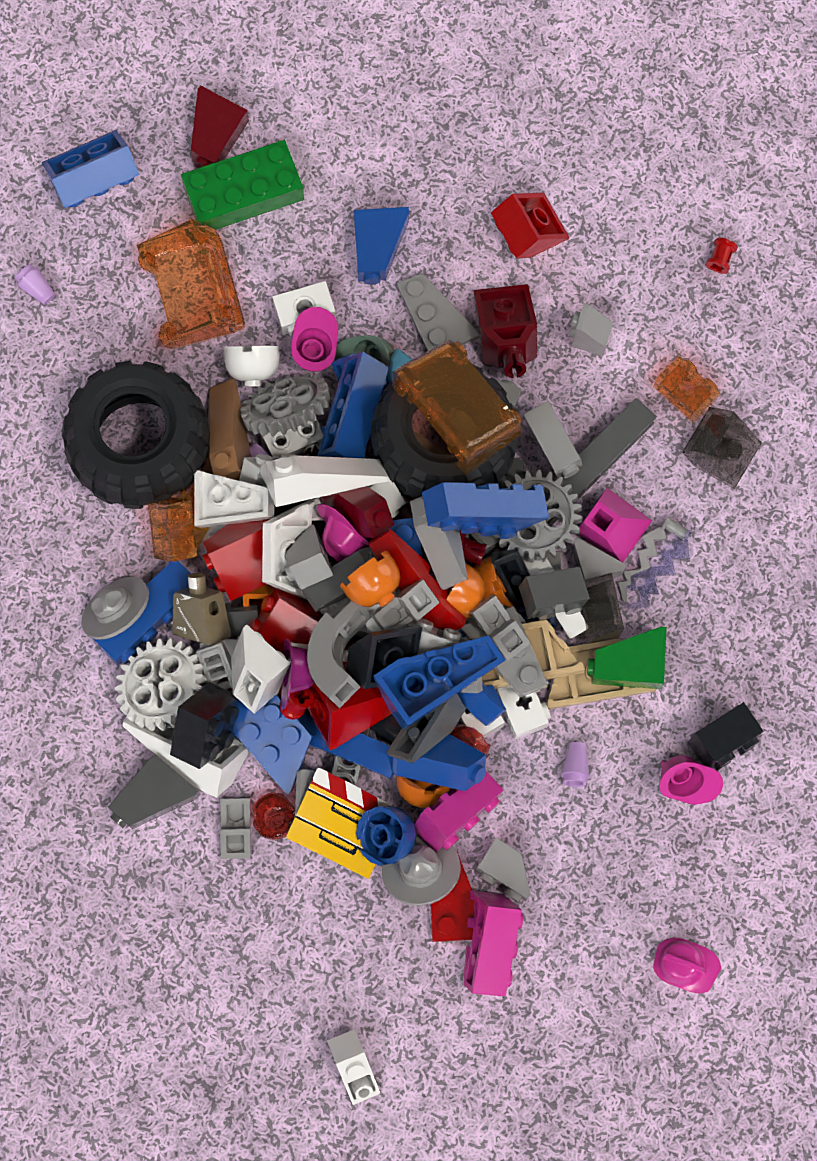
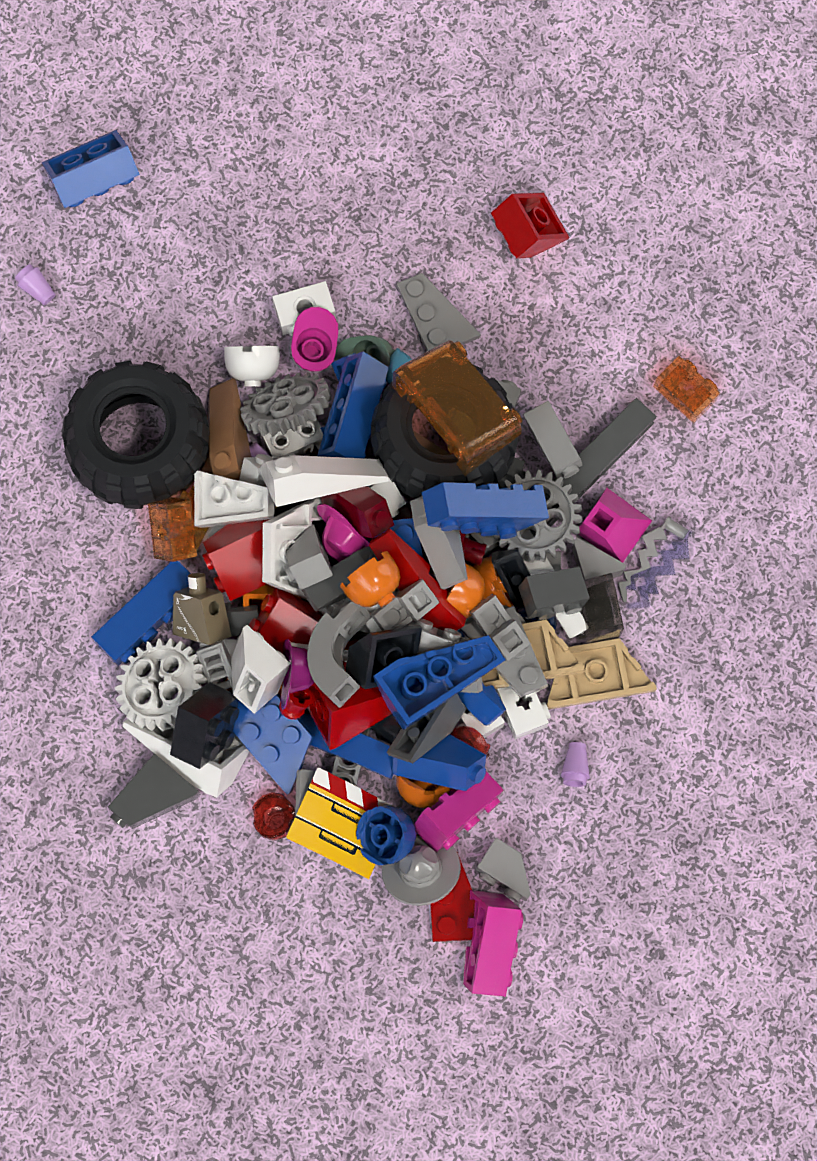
(115, 608): light grey hat -> none
(192, 284): clear orange windscreen -> none
(215, 127): dark red slope -> none
(235, 828): light grey slope -> none
(243, 186): green brick -> none
(353, 1066): white slope -> none
(377, 240): blue slope -> none
(507, 327): dark red plate -> none
(590, 330): light grey slope -> none
(631, 662): green slope -> none
(686, 965): dark pink piece -> none
(689, 781): dark pink piece -> none
(721, 255): red bush -> none
(722, 446): clear smoke slope -> none
(725, 736): black brick -> none

